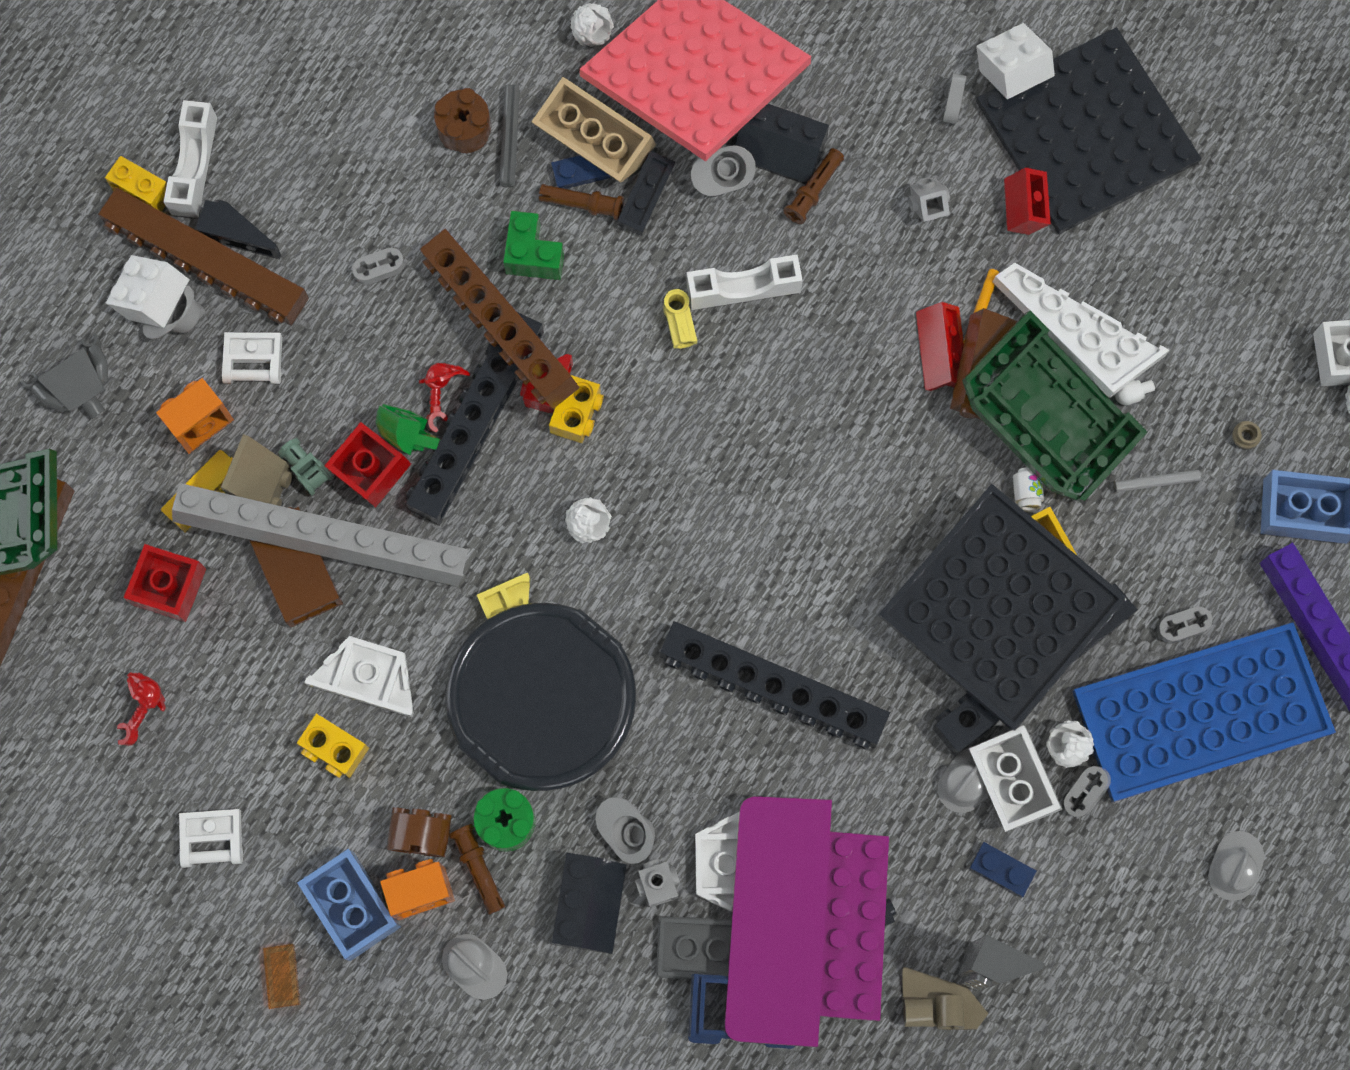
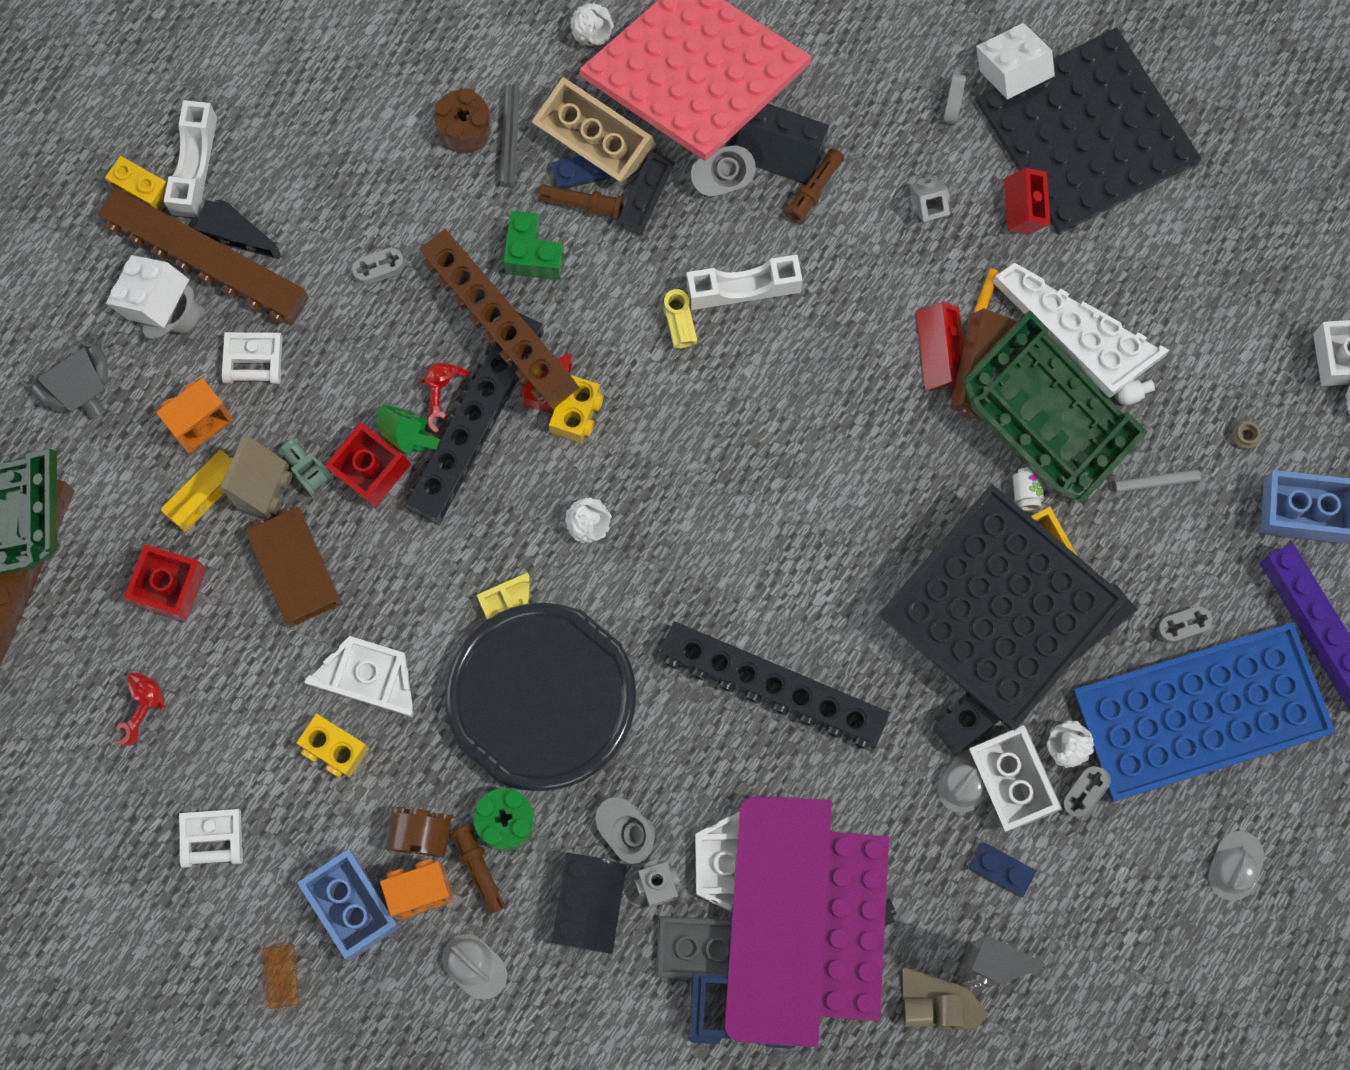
(318, 535): light grey brick -> none

